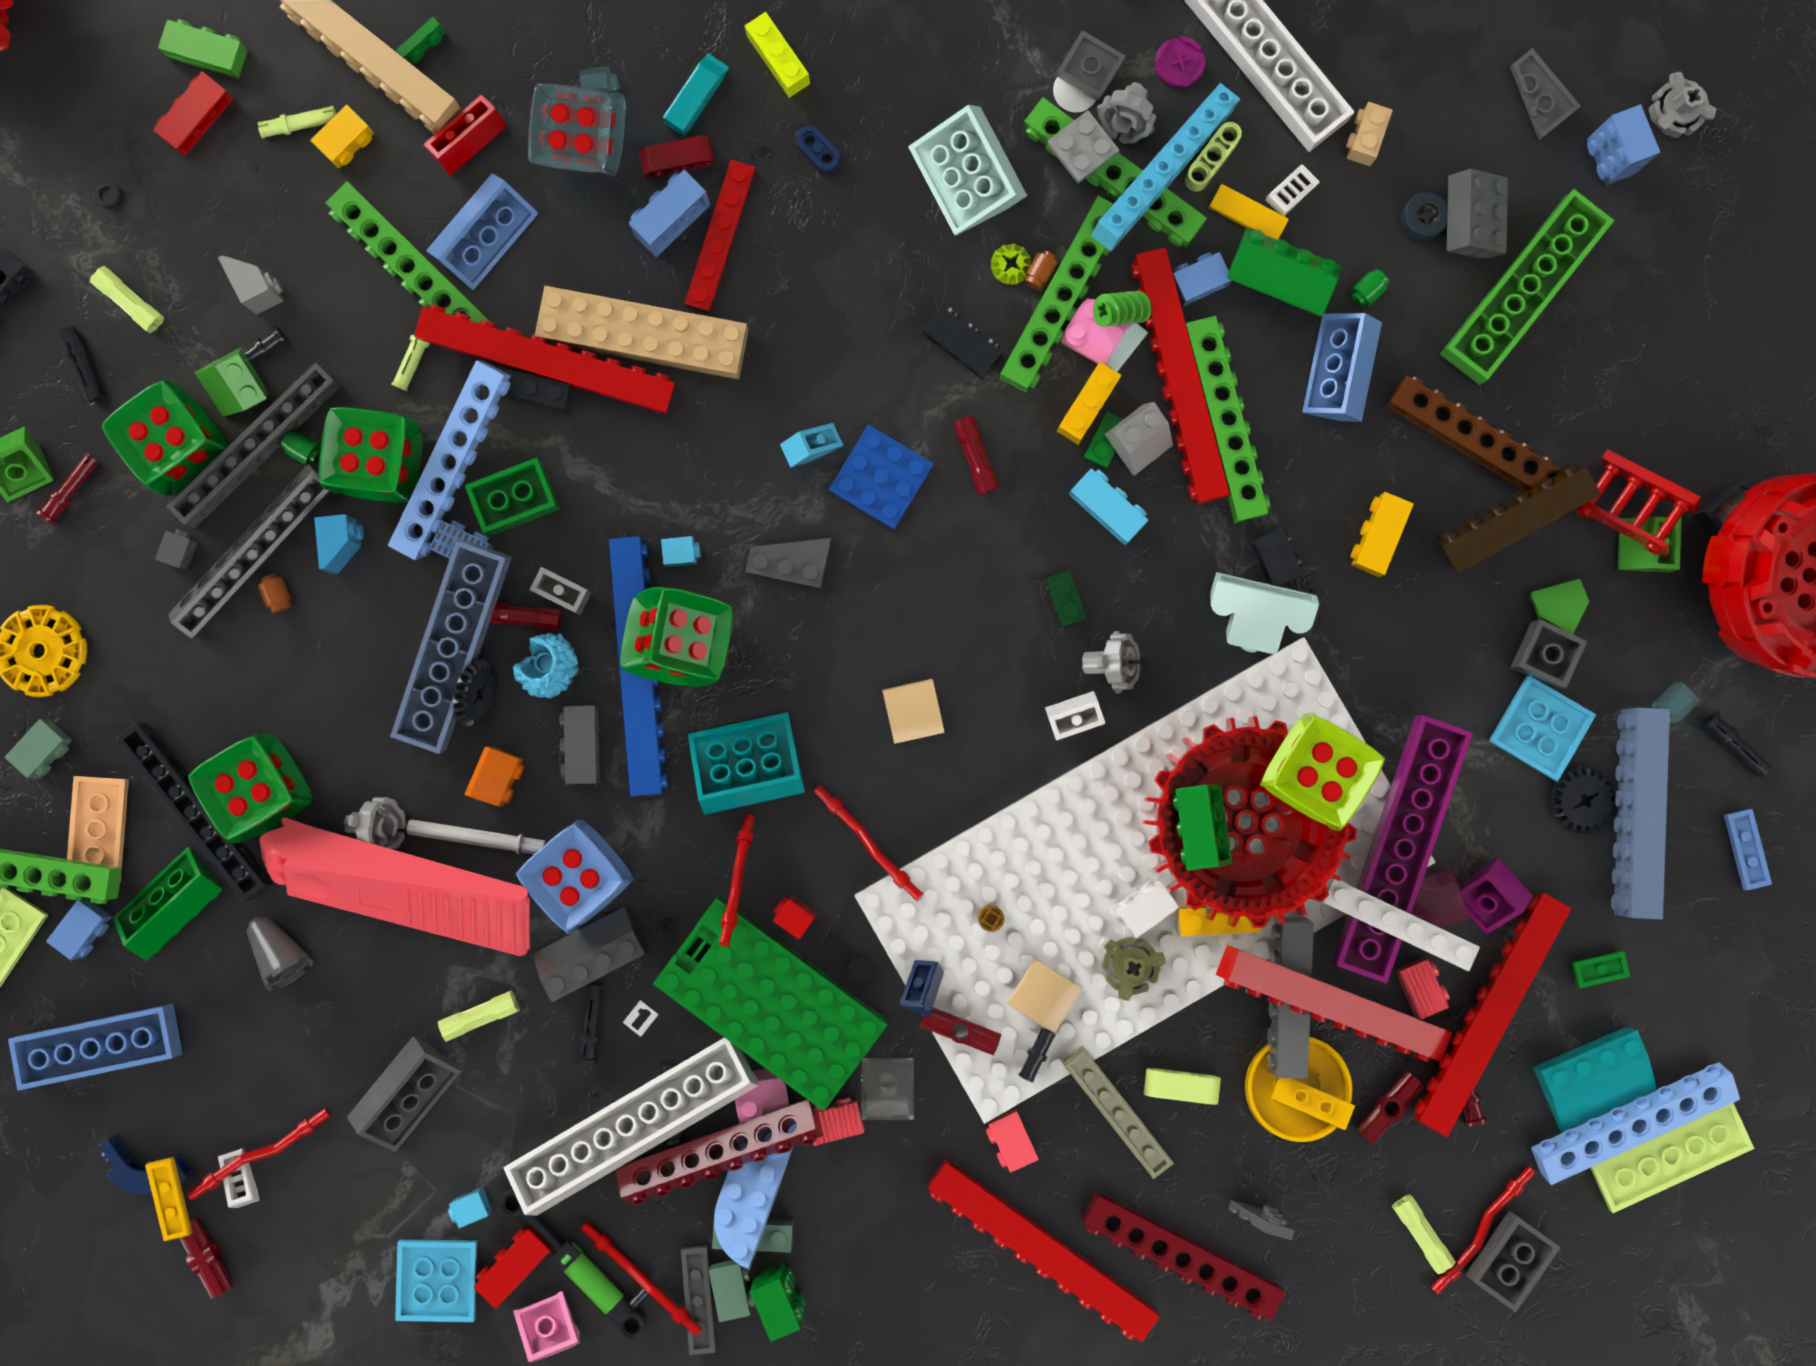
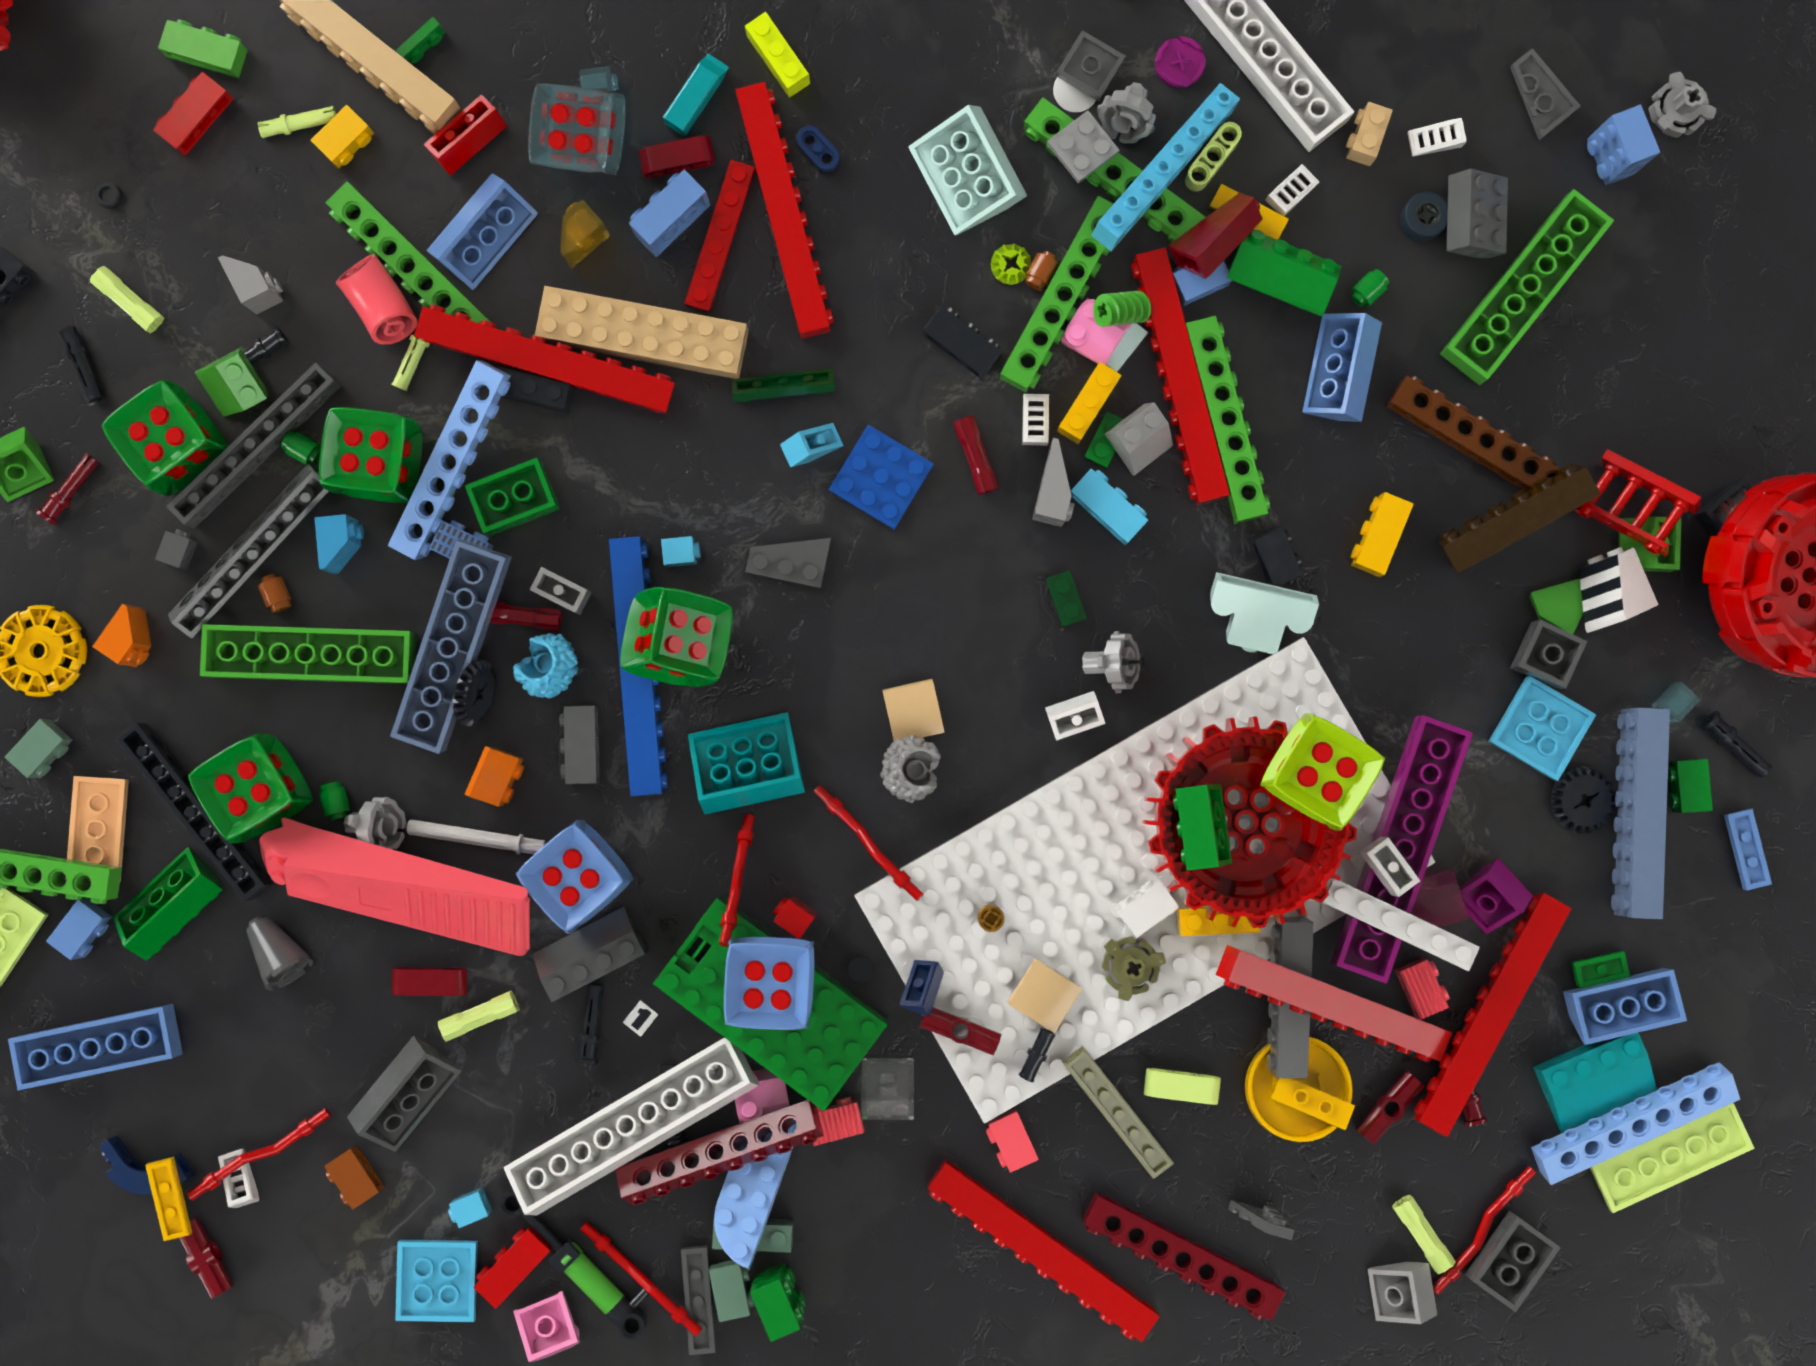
(126, 637): none -> orange slope
(307, 654): none -> bright green brick
(334, 800): none -> green brick
(353, 1177): none -> dark orange brick
(378, 301): none -> coral brick
(429, 981): none -> dark red beam
(580, 233): none -> clear yellow slope
(769, 983): none -> medium blue piece
(783, 210): none -> red brick
(783, 385): none -> dark green plate
(910, 767): none -> light grey hair
(1041, 440): none -> white slope
(1054, 494): none -> light grey slope
(1216, 236): none -> dark red slope
(1390, 866): none -> white brick
(1402, 1292): none -> light grey slope
(1458, 142): none -> white slope
(1614, 589): none -> white slope
(1625, 1006): none -> medium blue slope
(1689, 786): none -> green piece

